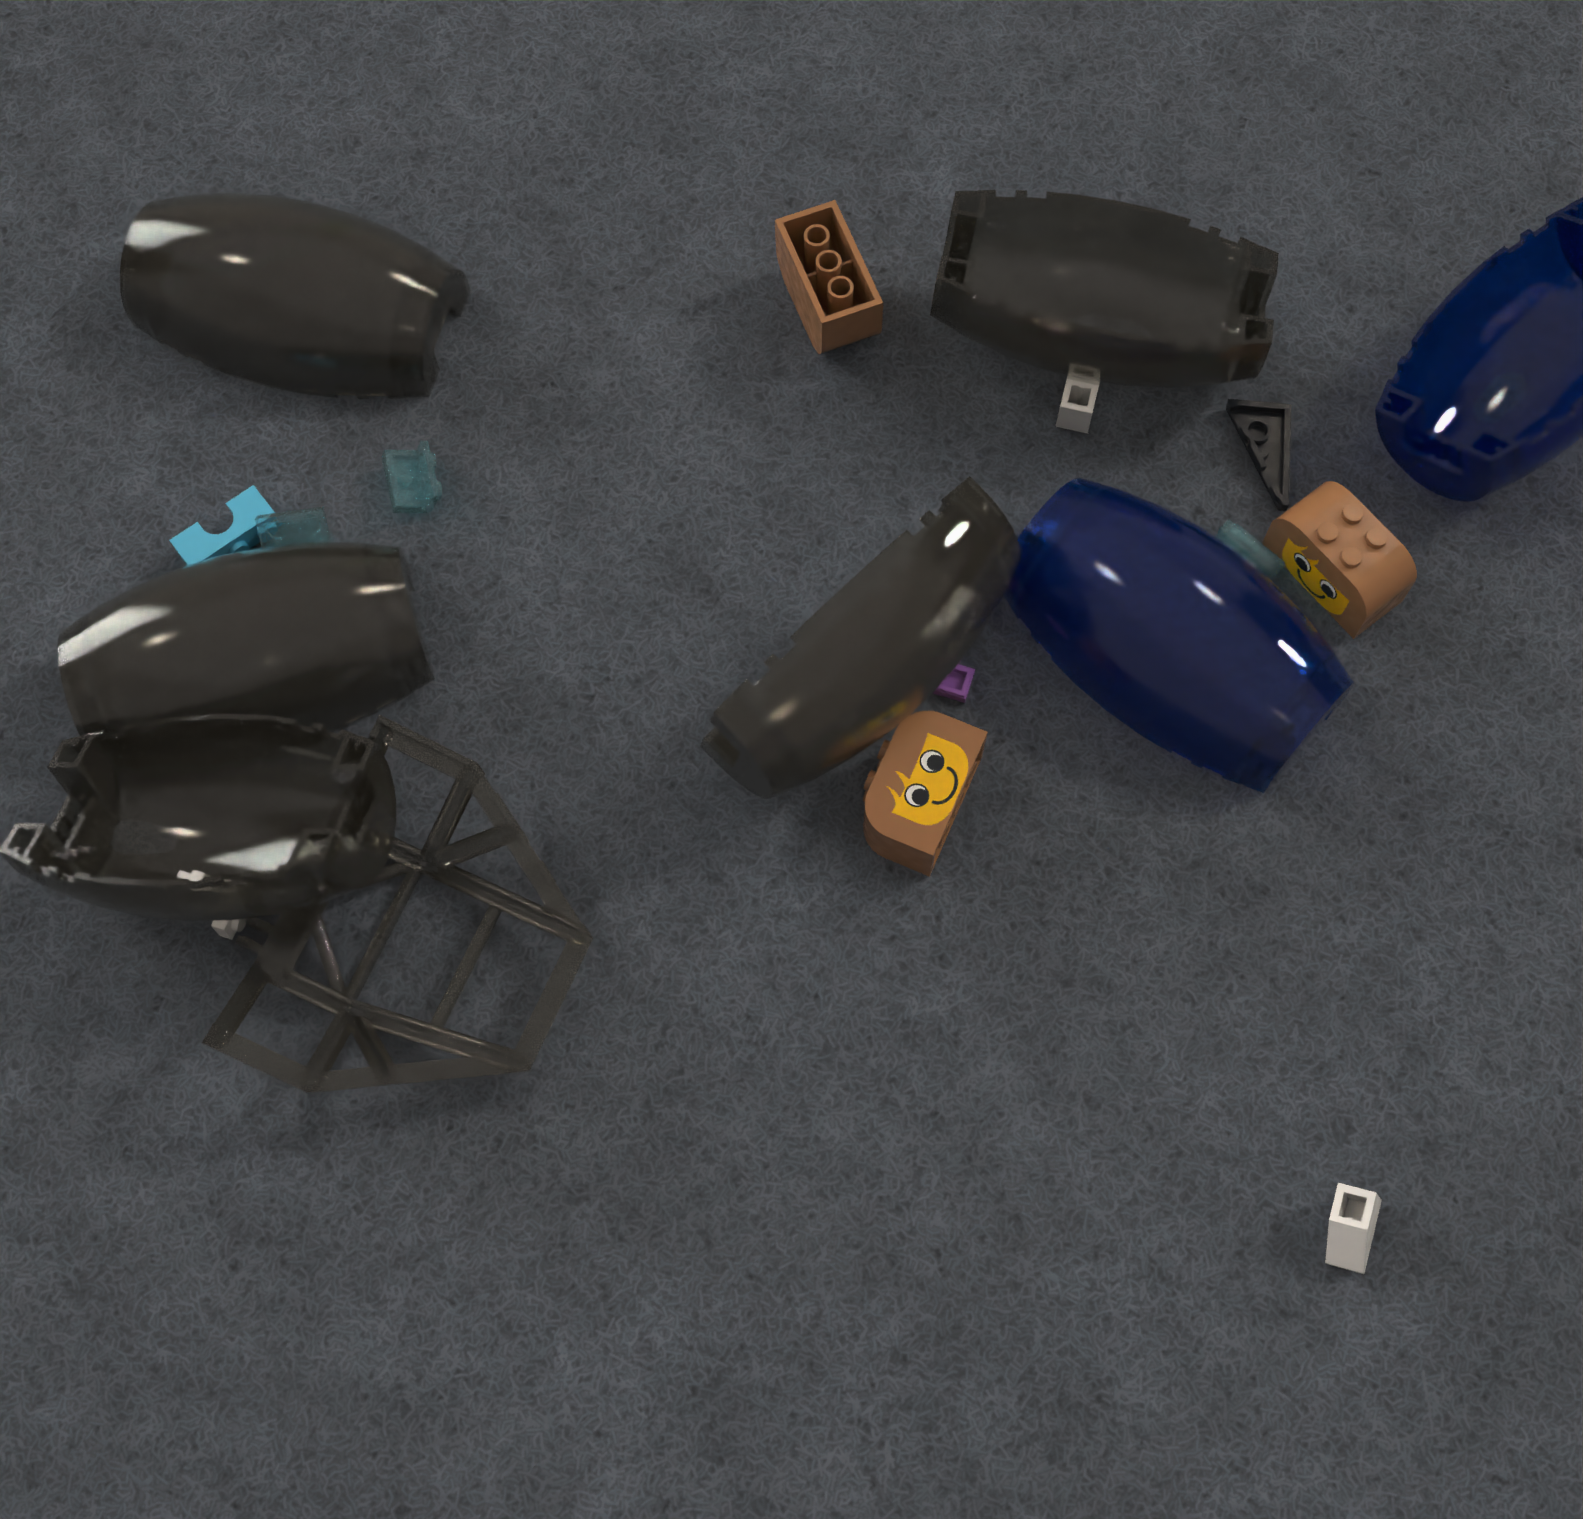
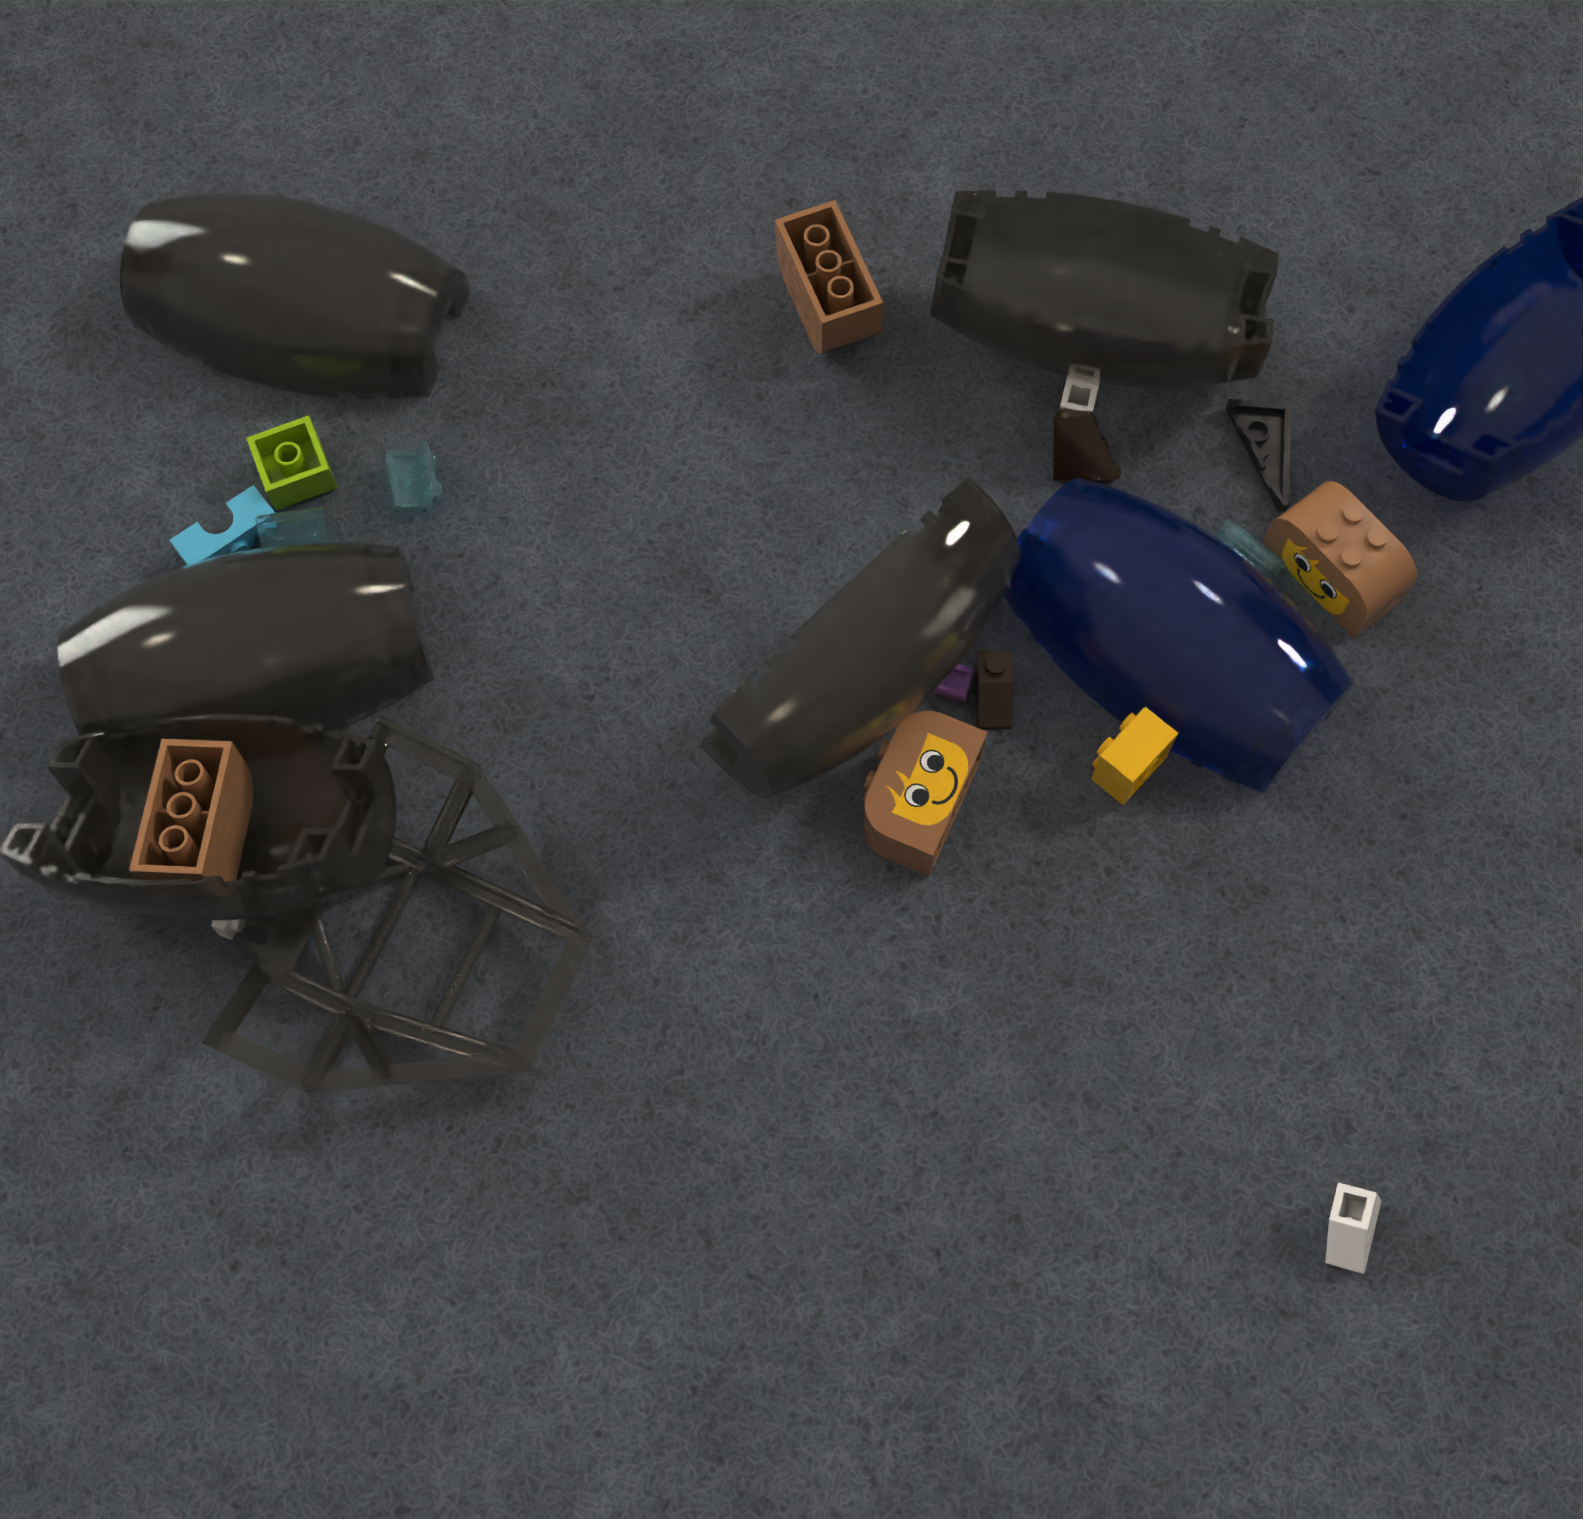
(194, 812): none -> medium nougat brick
(291, 462): none -> lime brick
(994, 689): none -> dark brown slope
(1081, 448): none -> dark brown slope
(1133, 755): none -> yellow brick

